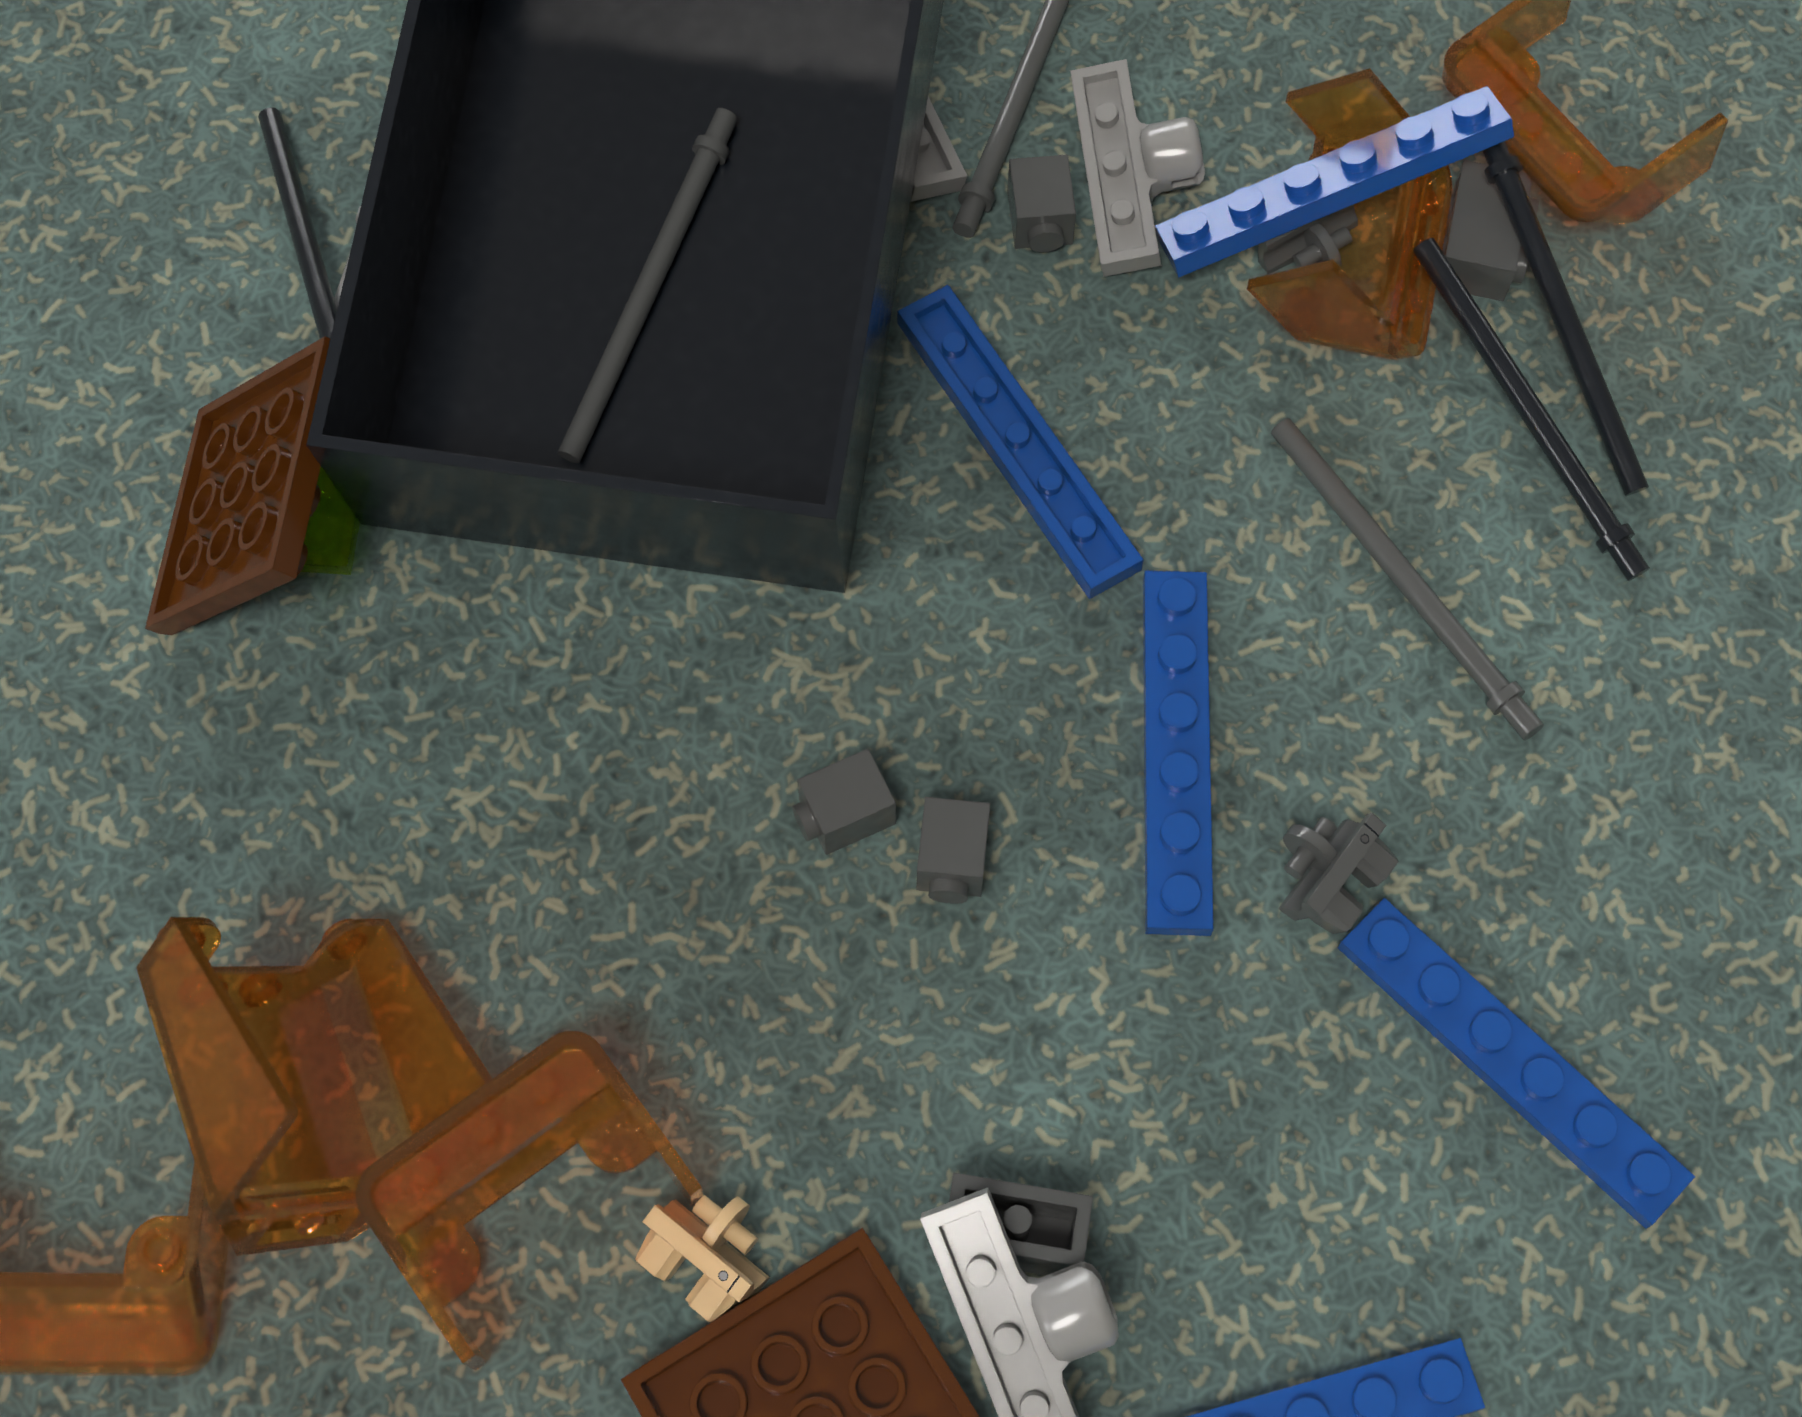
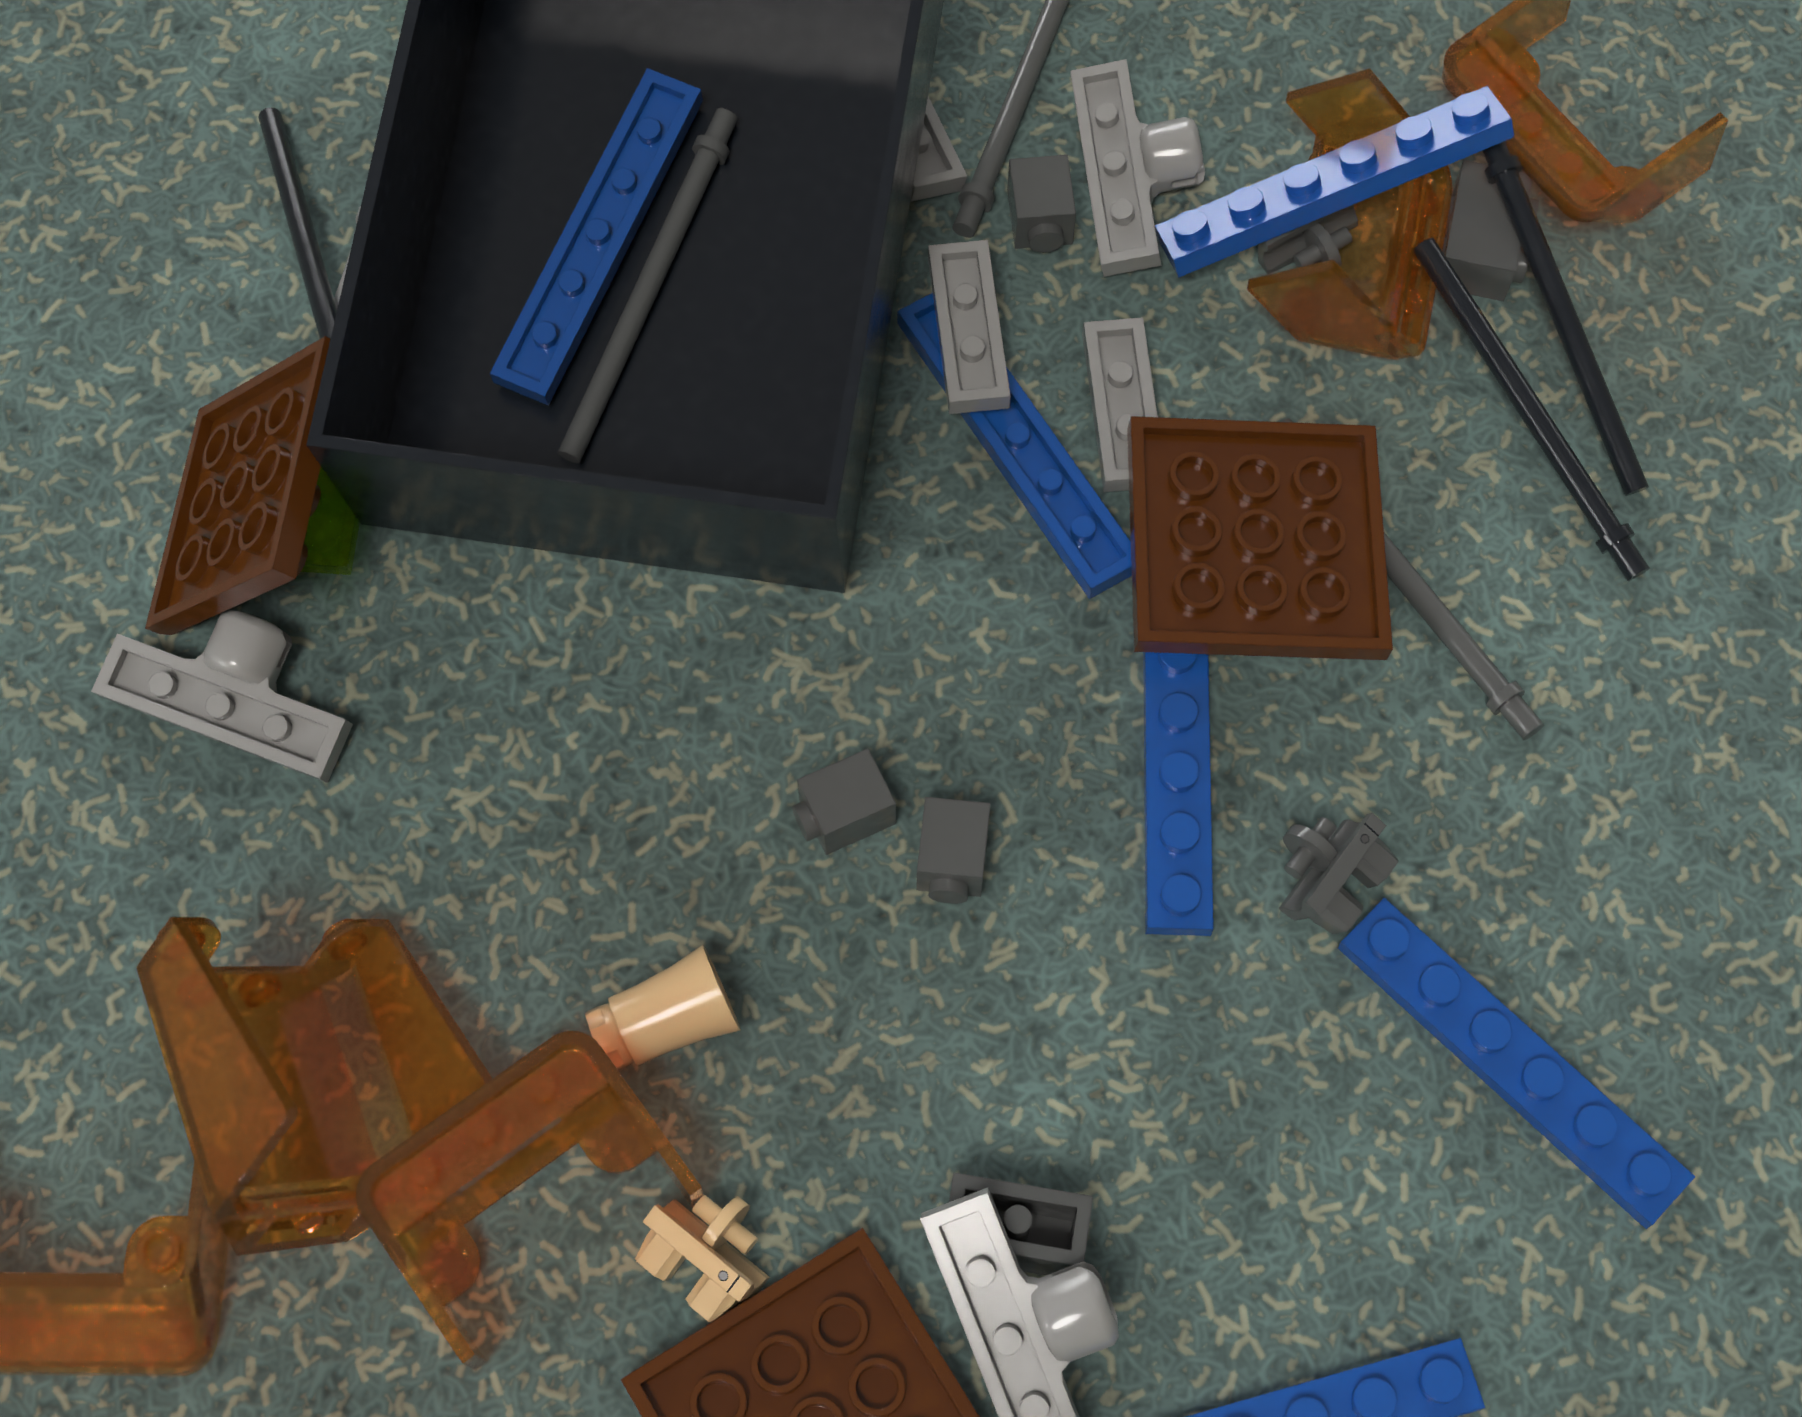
(228, 694): none -> light grey plate
(596, 237): none -> blue plate
(664, 1012): none -> tan plant
(968, 327): none -> light grey plate
(1118, 389): none -> light grey plate
(1257, 539): none -> reddish brown plate

